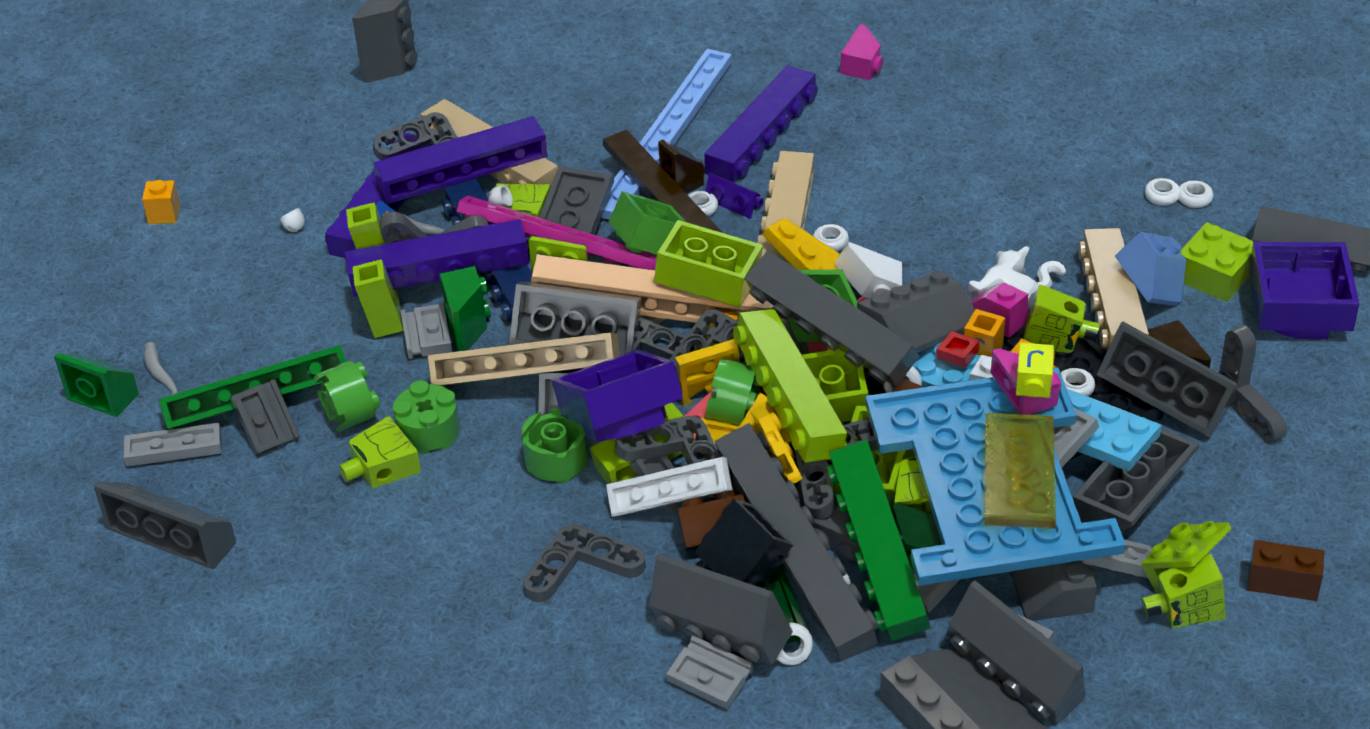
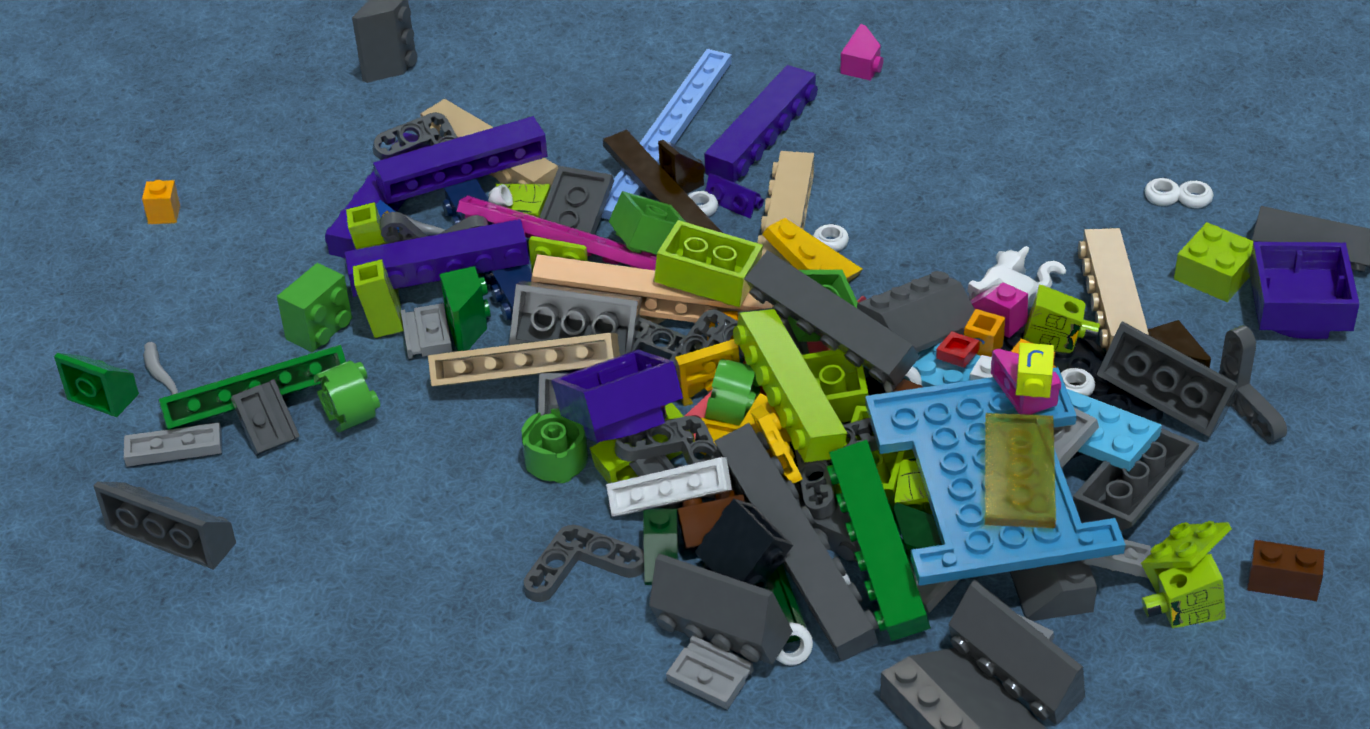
(293, 220): white hinge -> none
(314, 307): none -> bright green brick
(381, 455): lime torso -> none
(427, 416): bright green brick -> none
(659, 536): none -> dark green slope
(868, 270): white slope -> none
(1155, 267): medium blue slope -> none

